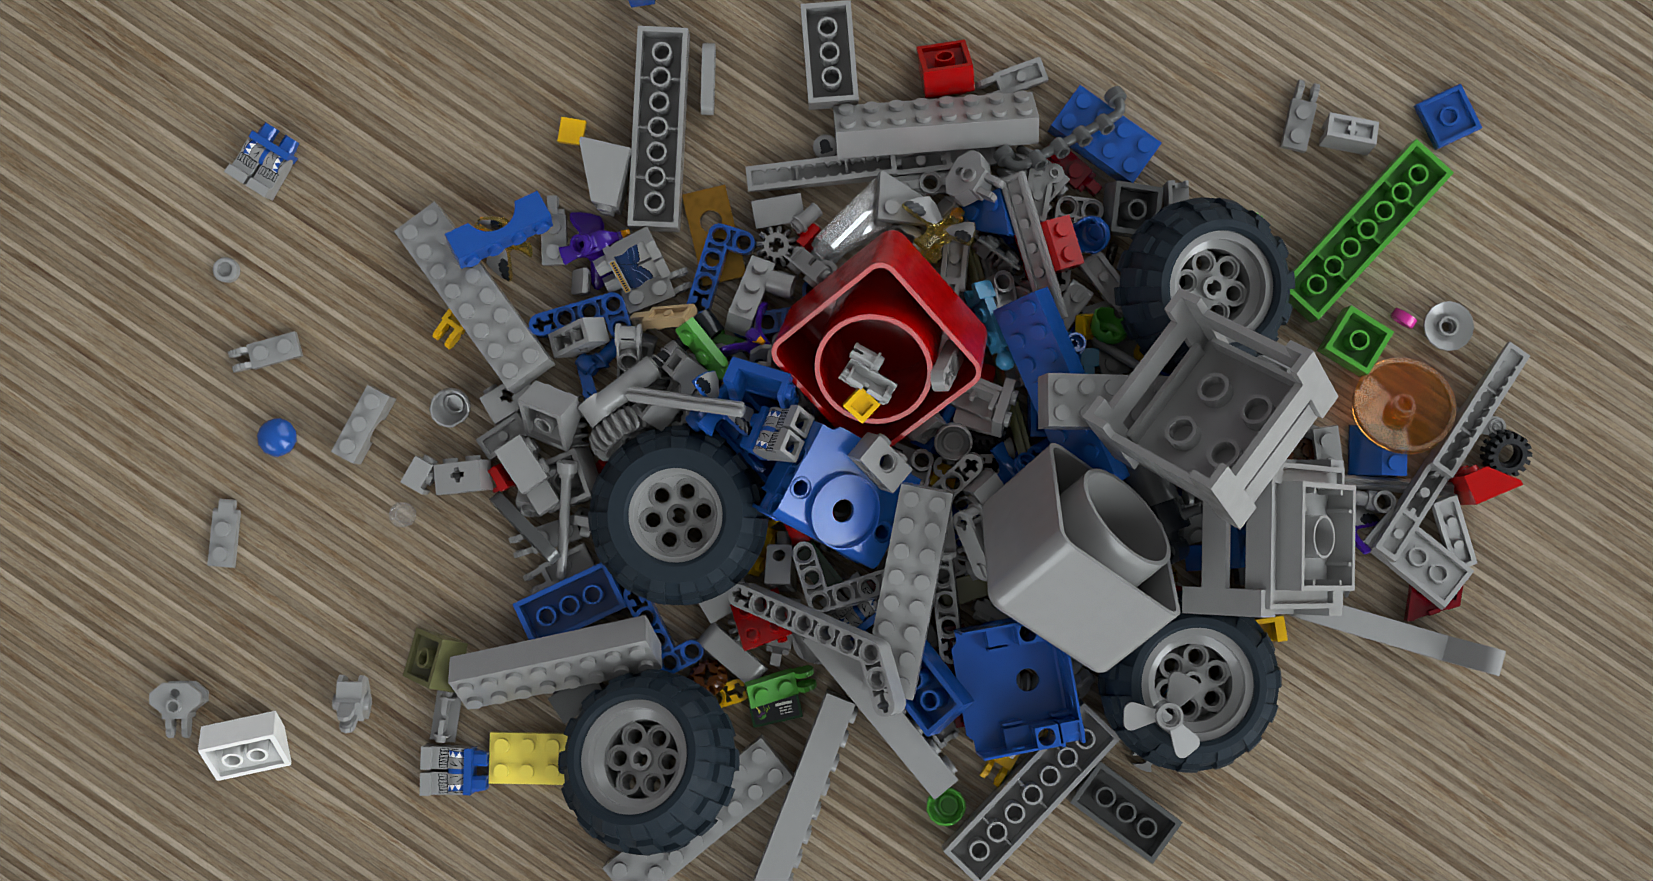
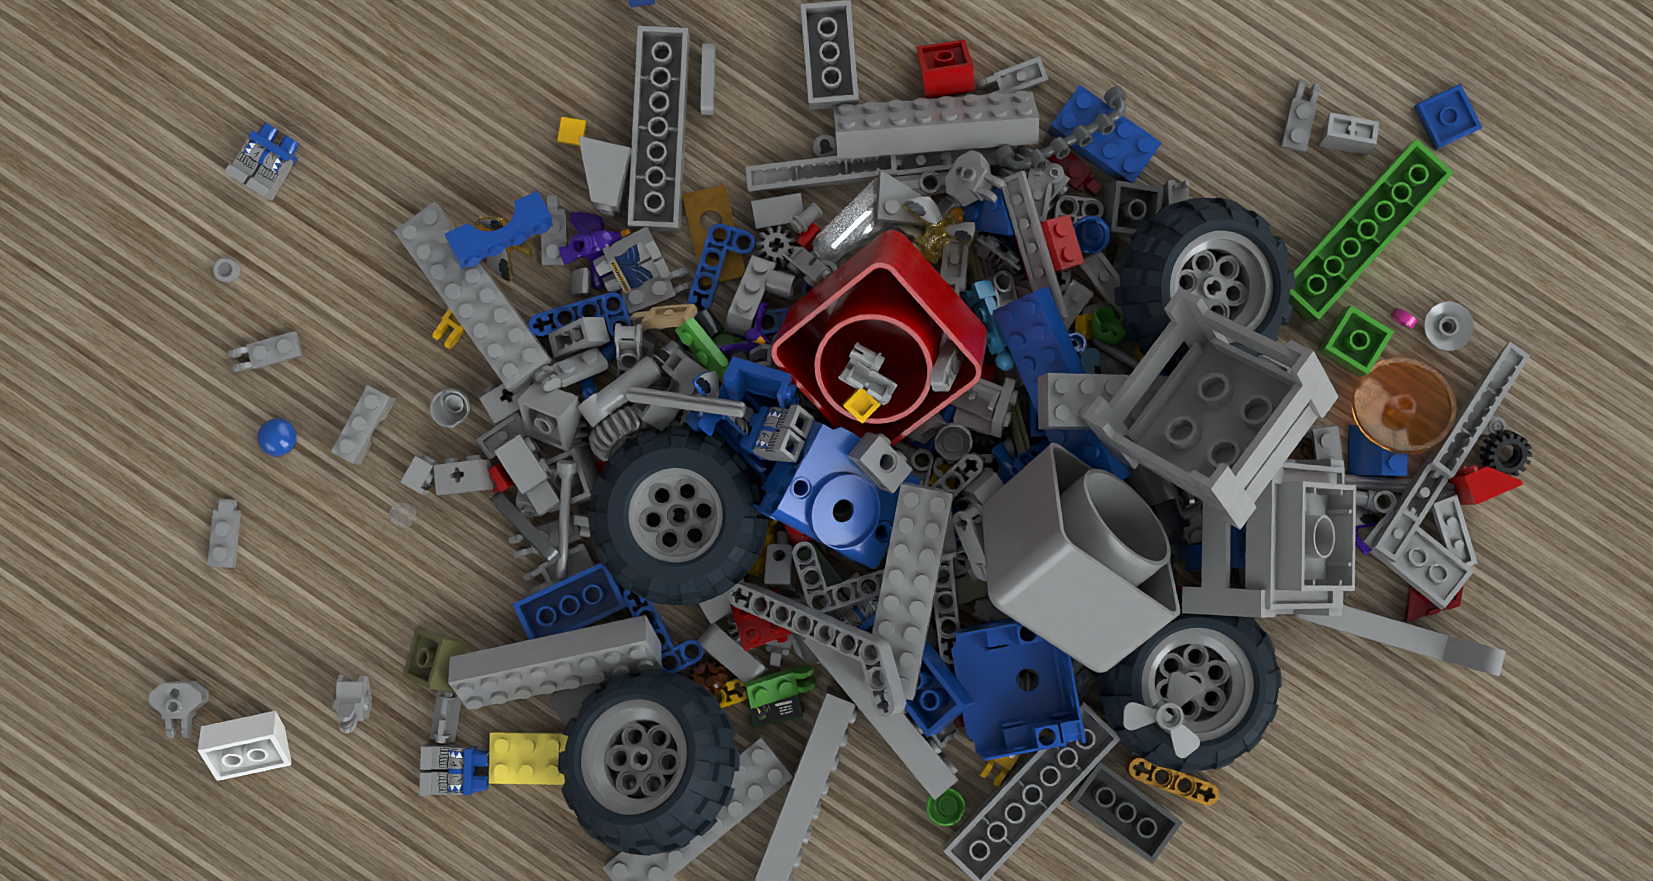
(571, 370): none -> light grey hinge
(1171, 782): none -> pearl gold beam
(1274, 627): yellow panel -> none

